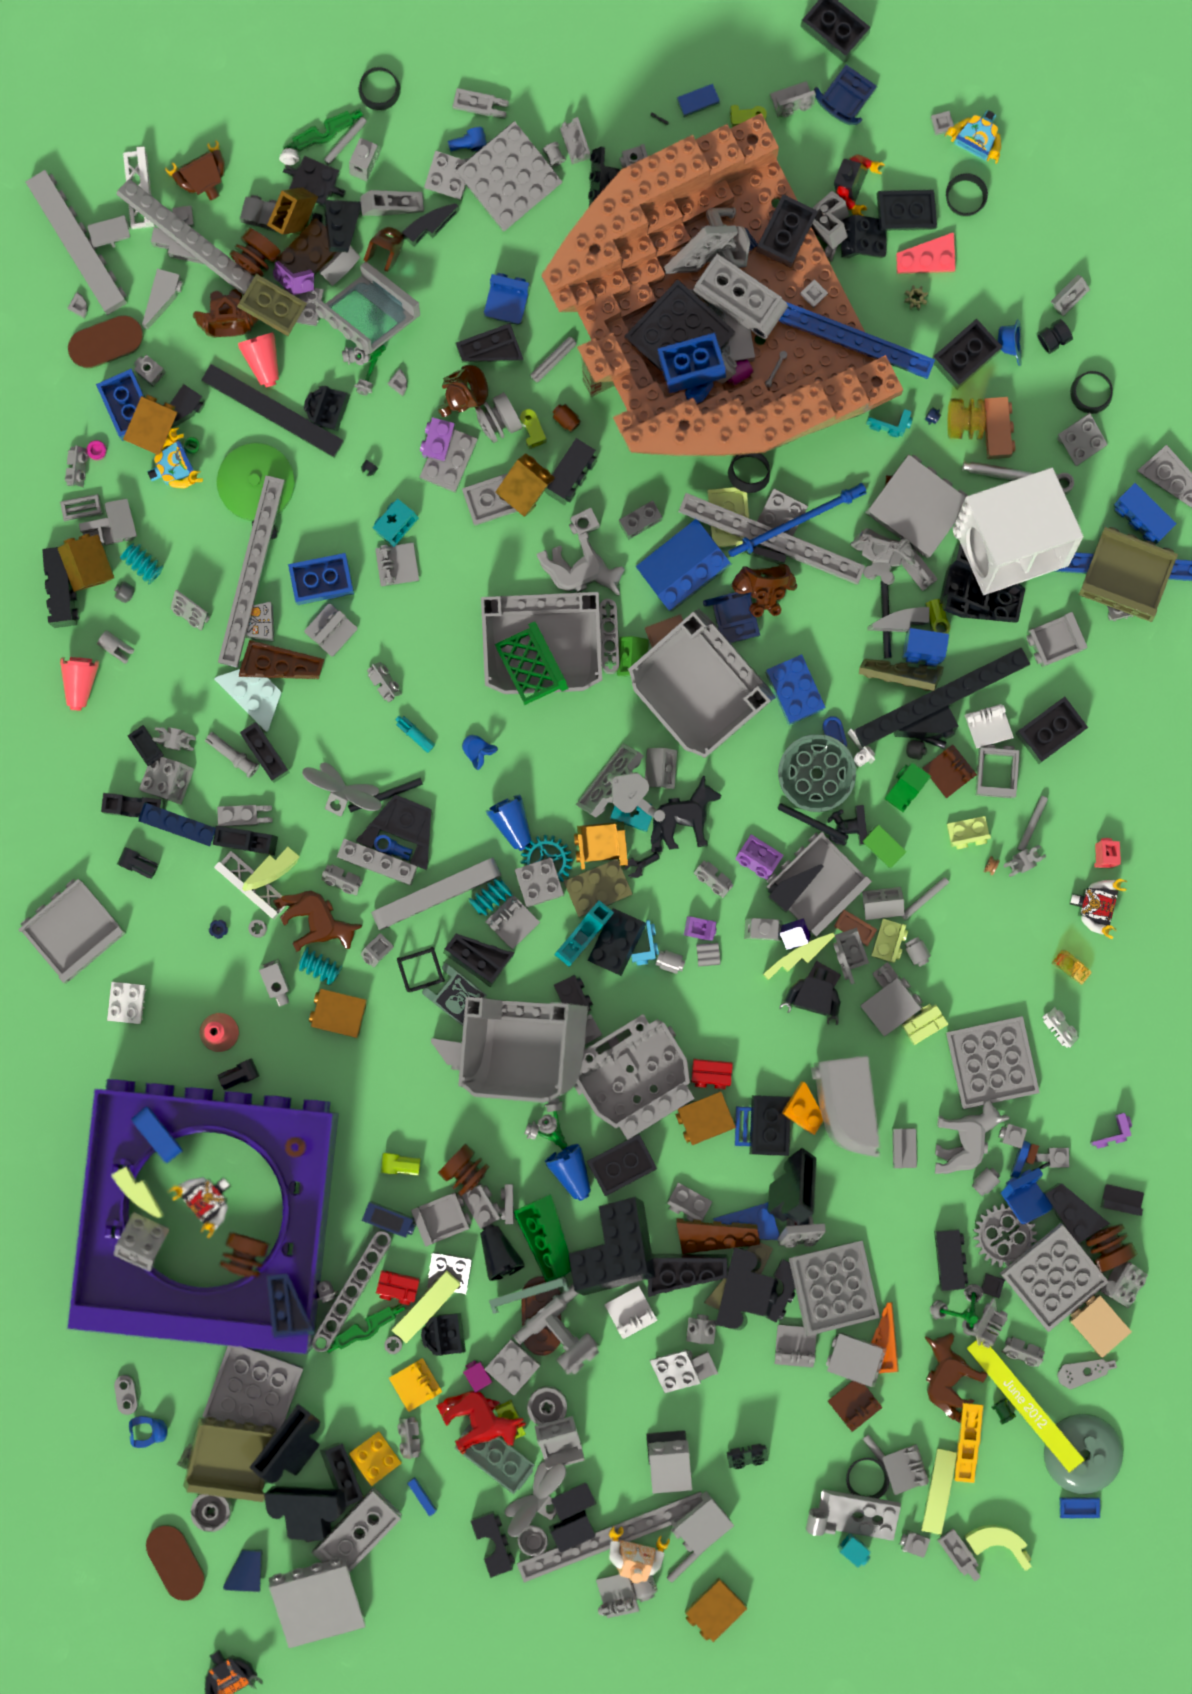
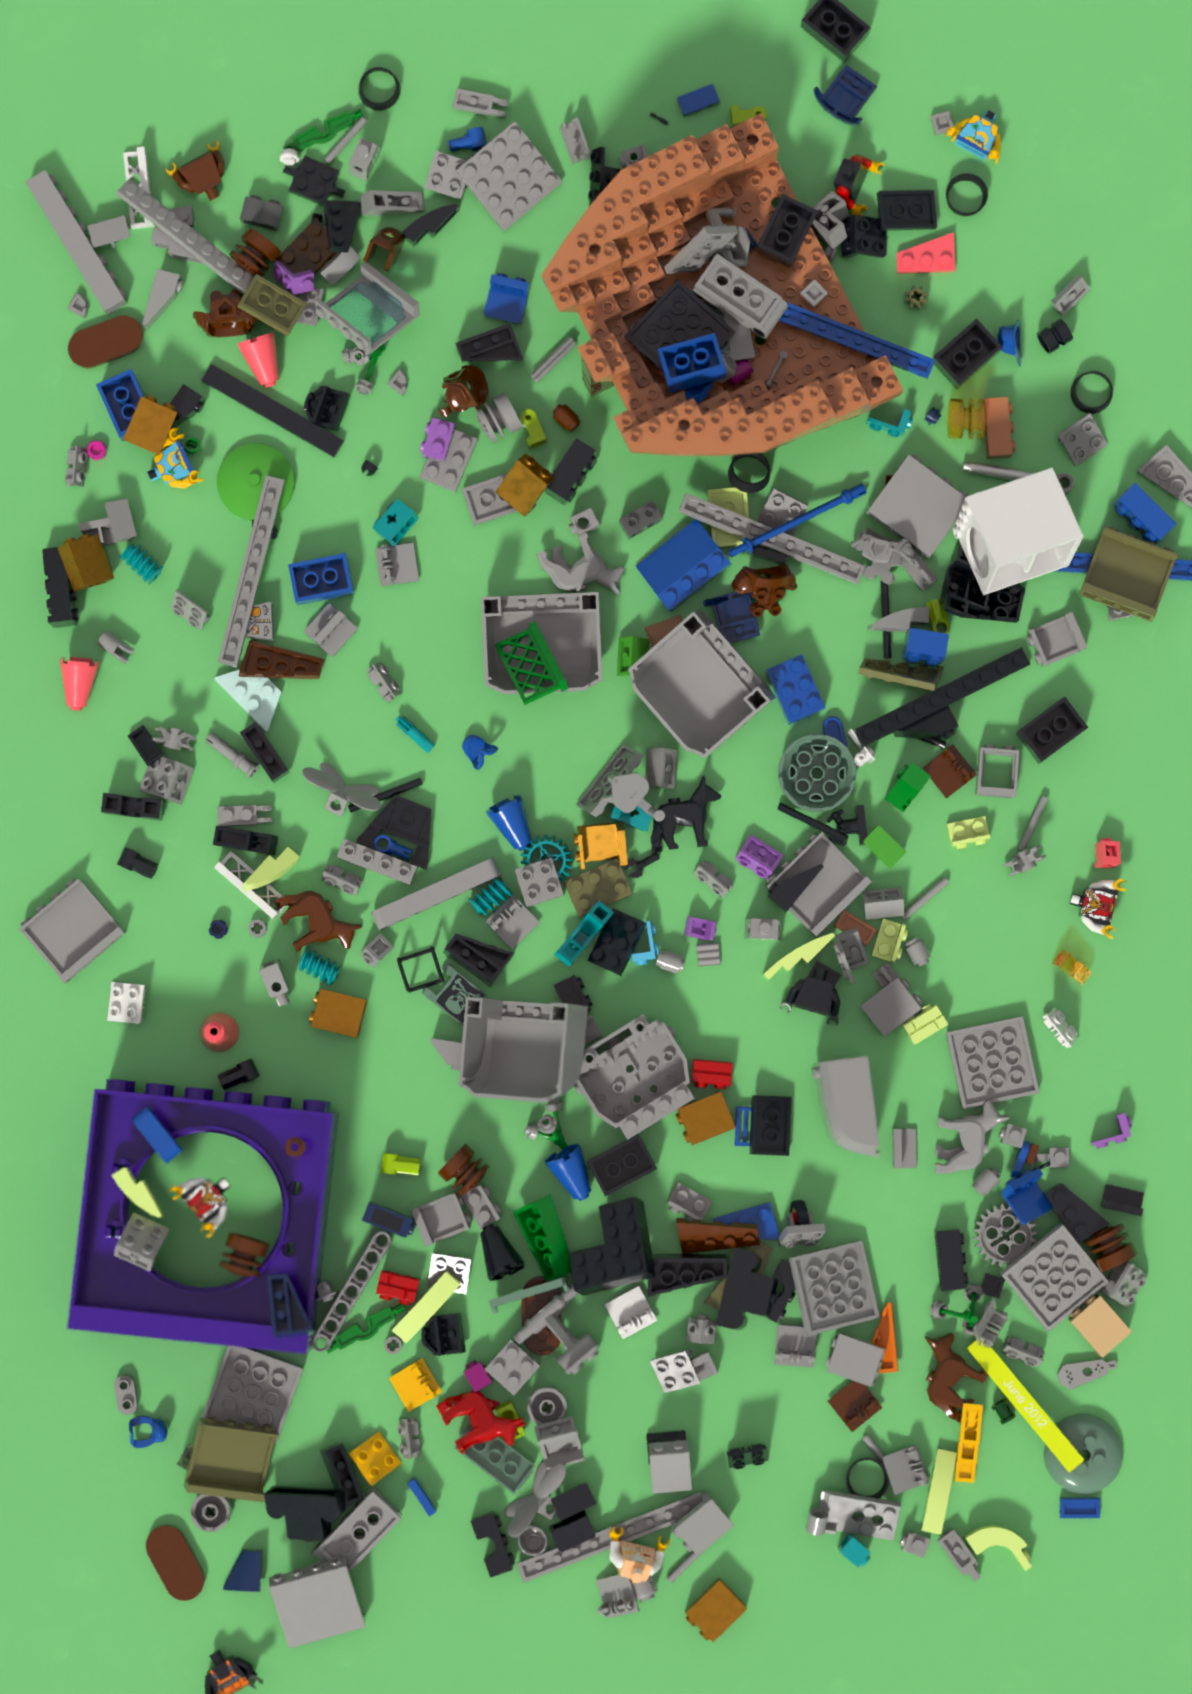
(79, 508): light grey tile -> none
(124, 592): dark grey piece -> none
(155, 372): light grey brick -> none
(177, 824): dark blue plate -> none
(289, 1446): black brick -> none
(292, 210): pearl gold brick -> none
(507, 1212): light grey plate -> none
(554, 154): light grey bush -> none
(609, 636): light grey beam -> none
(793, 99): light grey bracket -> none
(794, 1192): black brick -> none
(795, 934): panel -> none
(804, 1109): light orange wing -> none
(916, 749): dark grey piece -> none
(989, 726): white hinge -> none
(991, 866): medium nougat bush -> none

